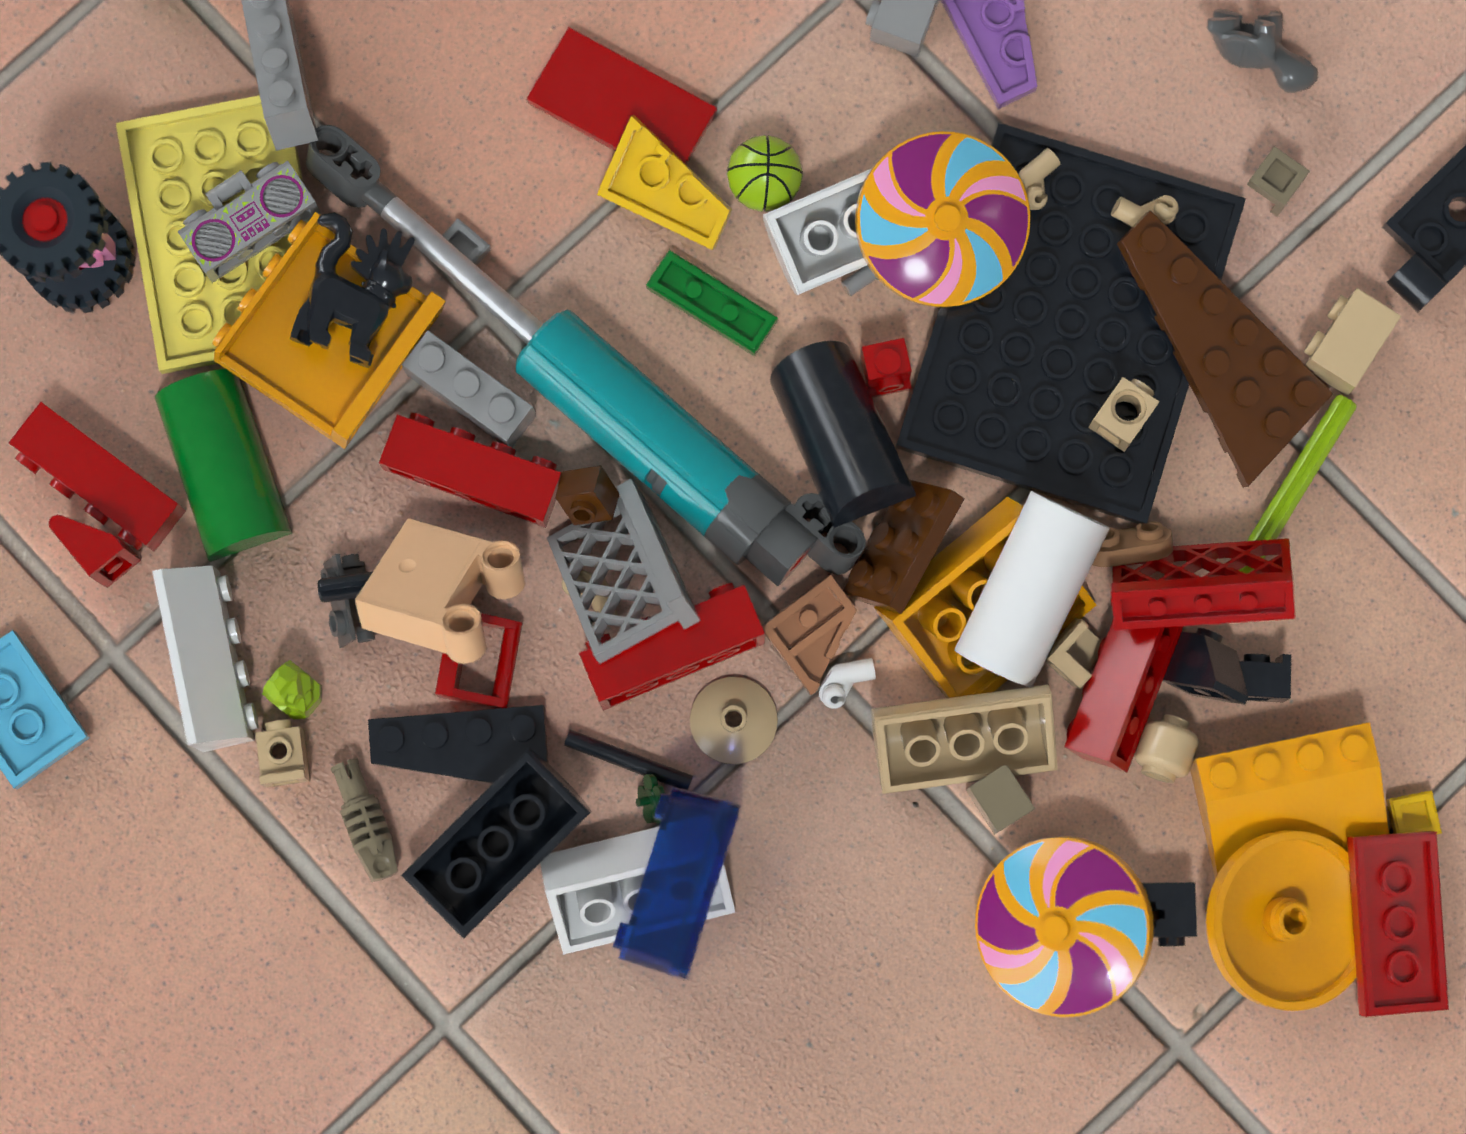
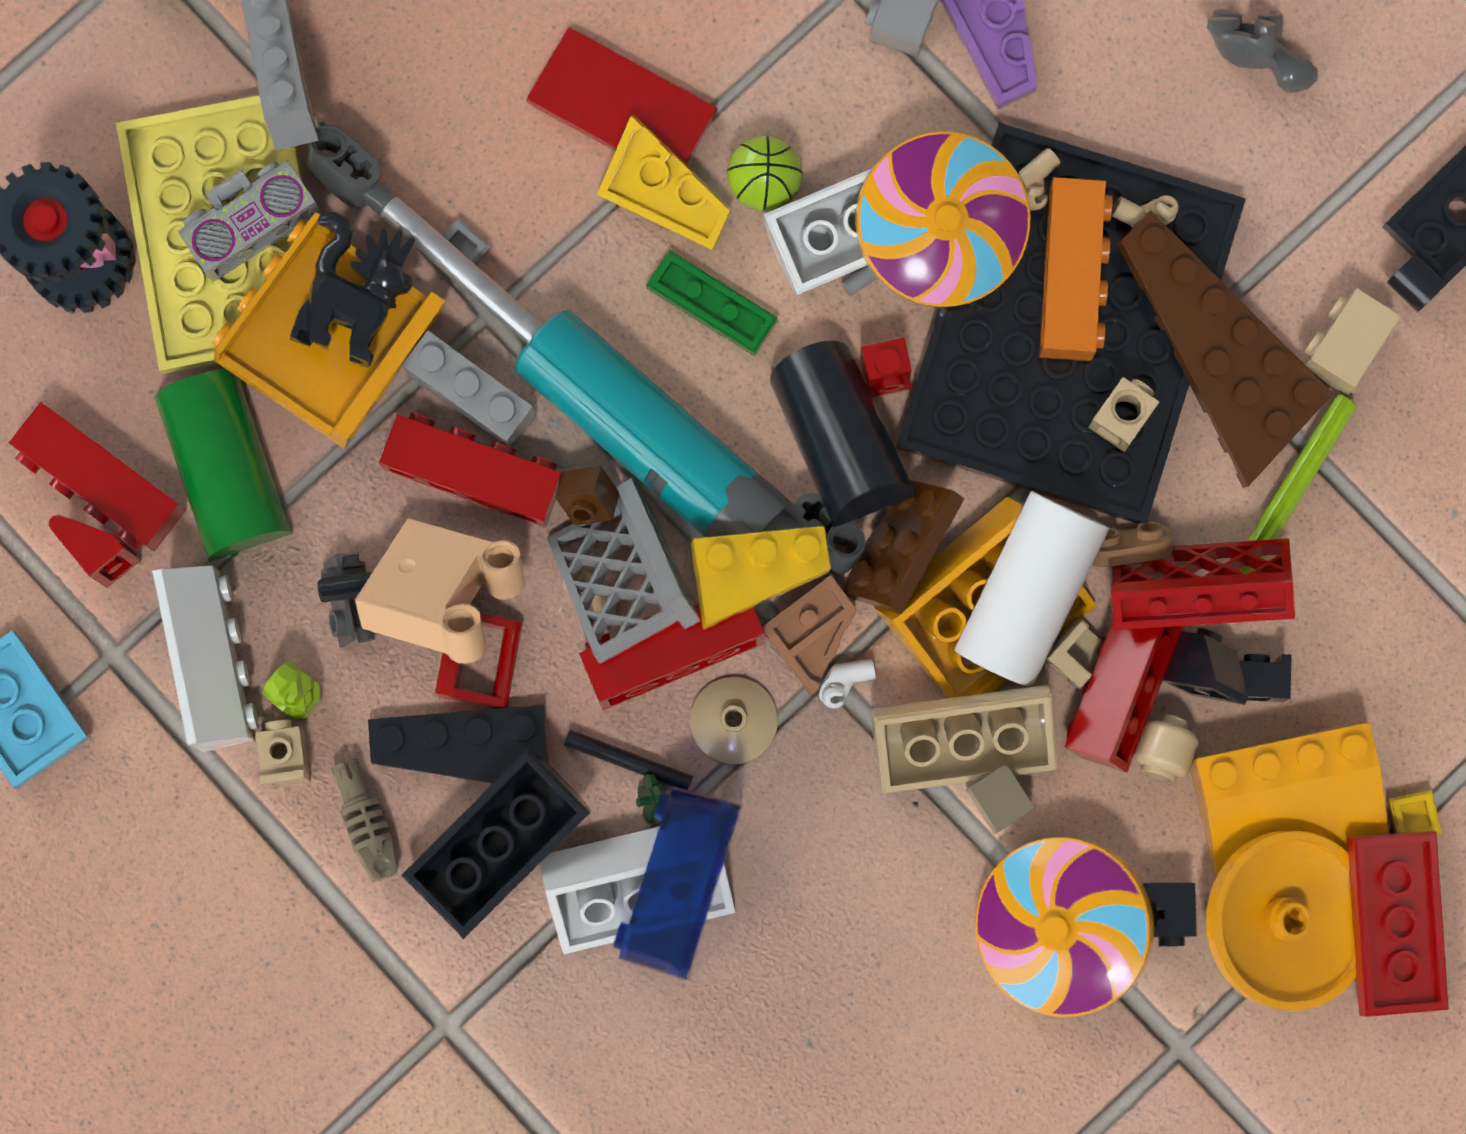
(752, 567): none -> yellow wing
(1074, 269): none -> orange brick
(1278, 179): dark tan panel -> none

